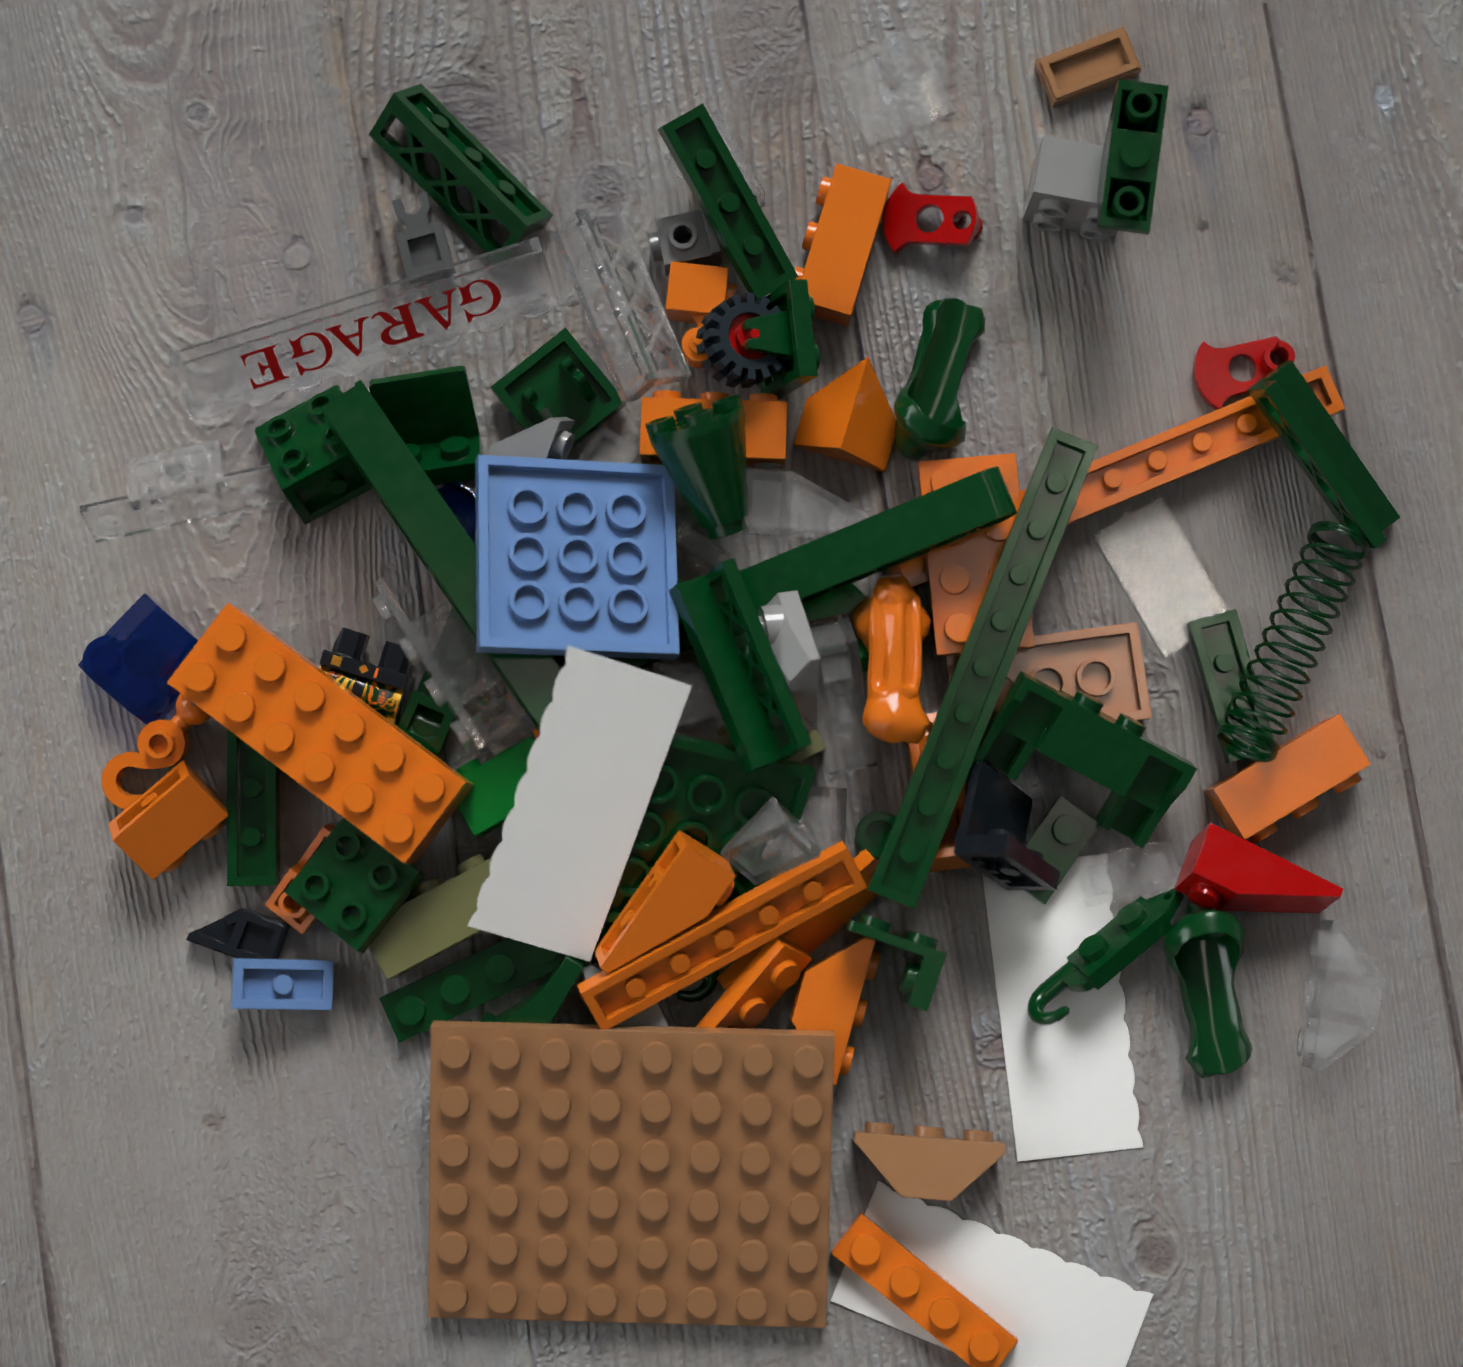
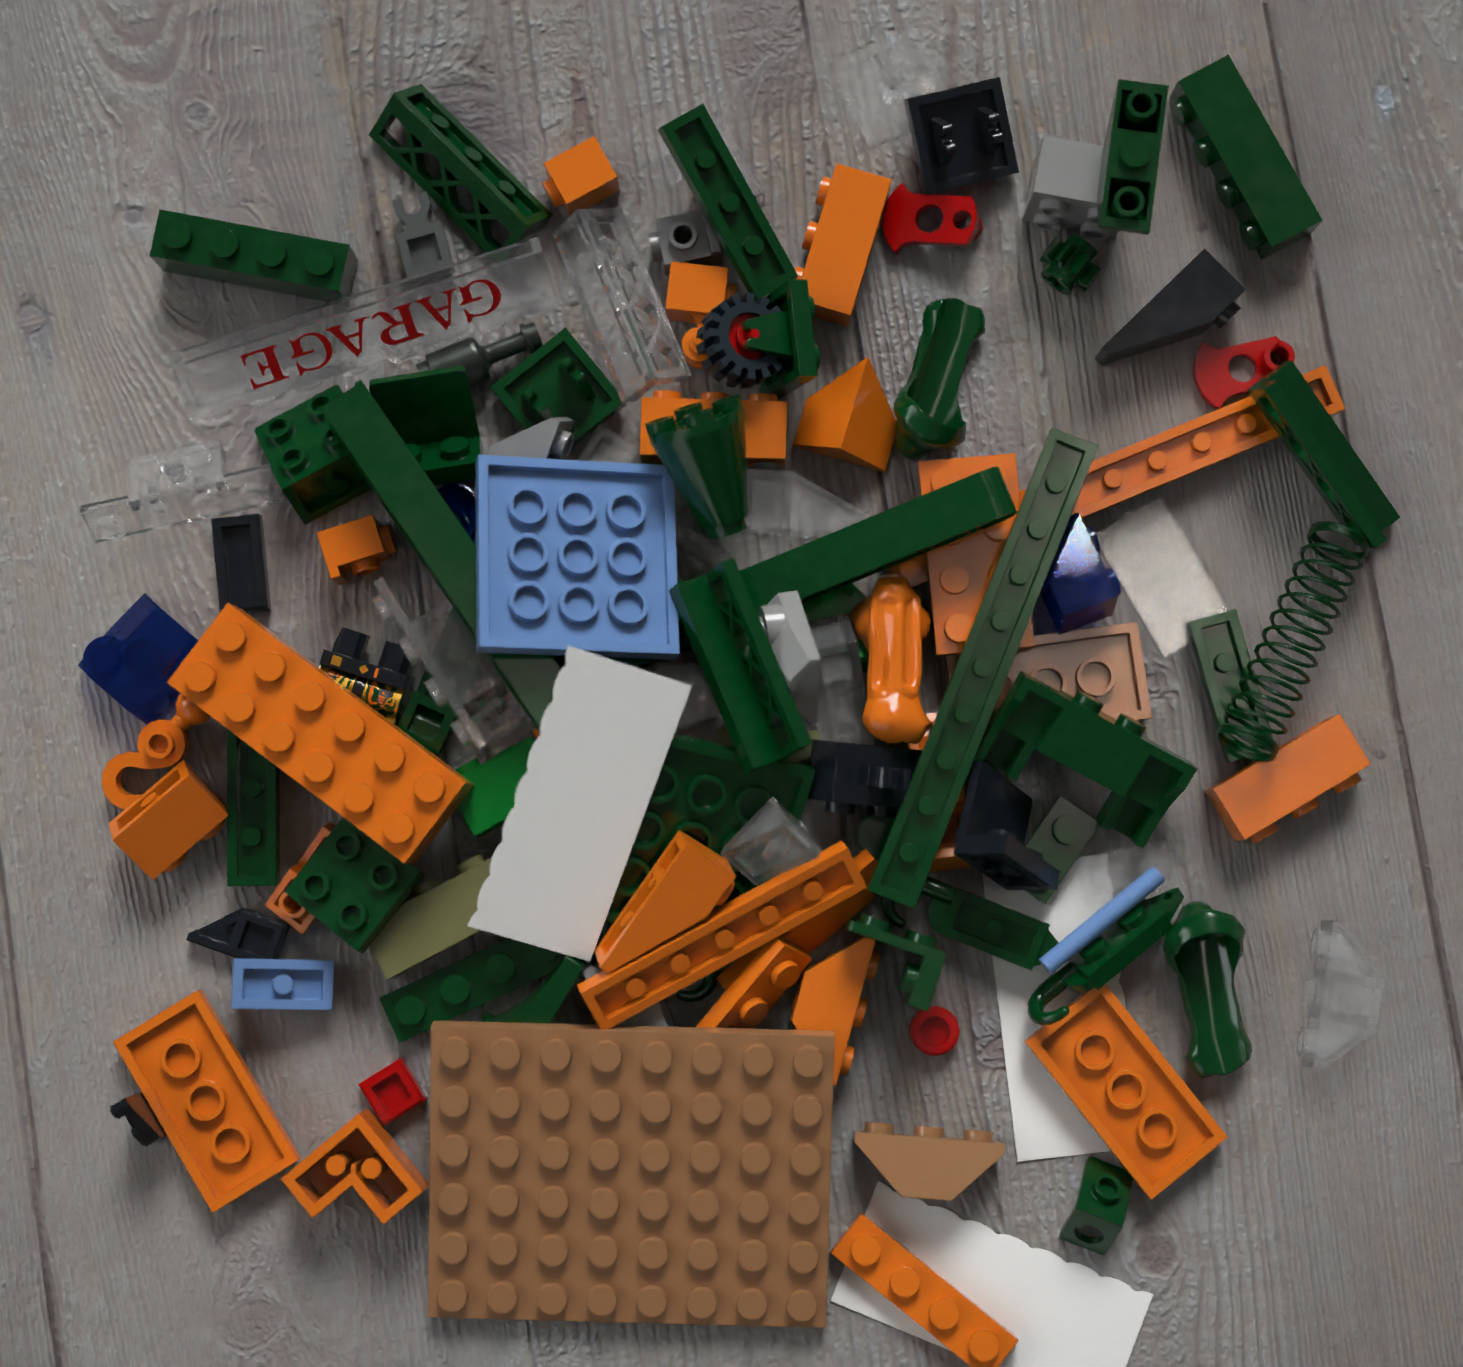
(141, 1118): none -> black tile
(207, 1100): none -> orange plate
(241, 562): none -> black tile
(253, 257): none -> dark green brick
(356, 547): none -> orange brick
(360, 1157): none -> orange brick
(392, 1091): none -> red tile
(479, 358): none -> pearl dark grey piece
(580, 177): none -> orange brick
(861, 776): none -> black brick
(934, 1031): none -> red tile
(961, 135): none -> black plate
(981, 924): none -> dark green plate
(1070, 264): none -> dark green gear
(1077, 583): none -> clear blue brick
(1088, 67): medium nougat tile -> none
(1099, 1203): none -> dark green bracket
(1101, 920): none -> medium blue bar
(1126, 1090): none -> orange plate
(1182, 309): none -> black slope
(1240, 876): red slope -> none
(1244, 158): none -> dark green brick

